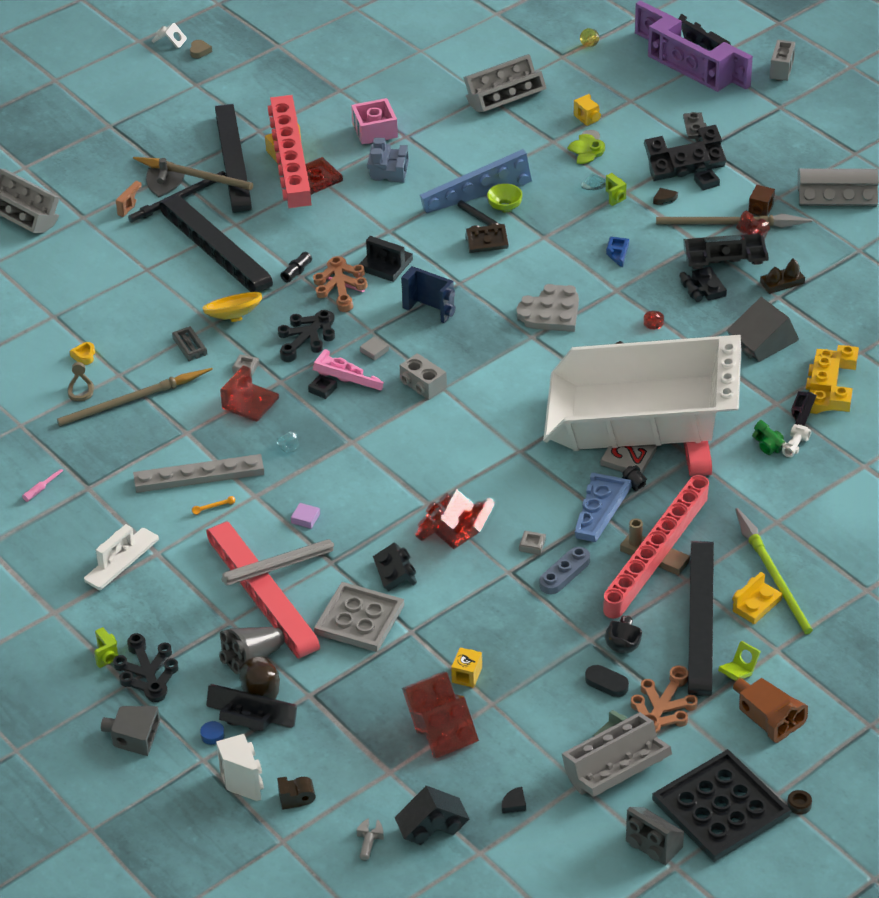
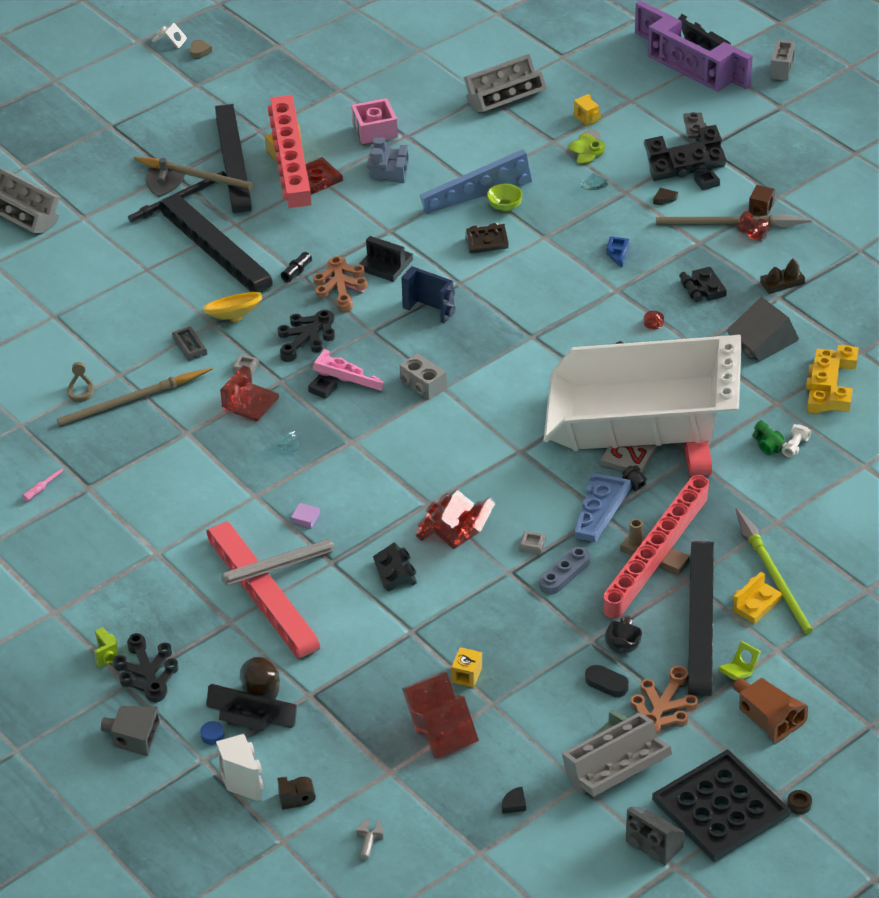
(83, 353): yellow tile -> none
(118, 554): white bracket -> none
(127, 200): nougat tile -> none
(196, 509): light orange hinge -> none
(198, 473): light grey plate -> none
(245, 643): dark grey cone -> none
(359, 616): light grey plate -> none
(374, 348): light grey tile -> none
(431, 811): black brick -> none
(476, 213): black bar -> none
(552, 310): light grey plate -> none
(589, 37): clear yellow tile -> none
(615, 188): lime bracket -> none
(721, 248): black bracket -> none
(802, 407): black tile -> none
(838, 187): light grey brick -> none

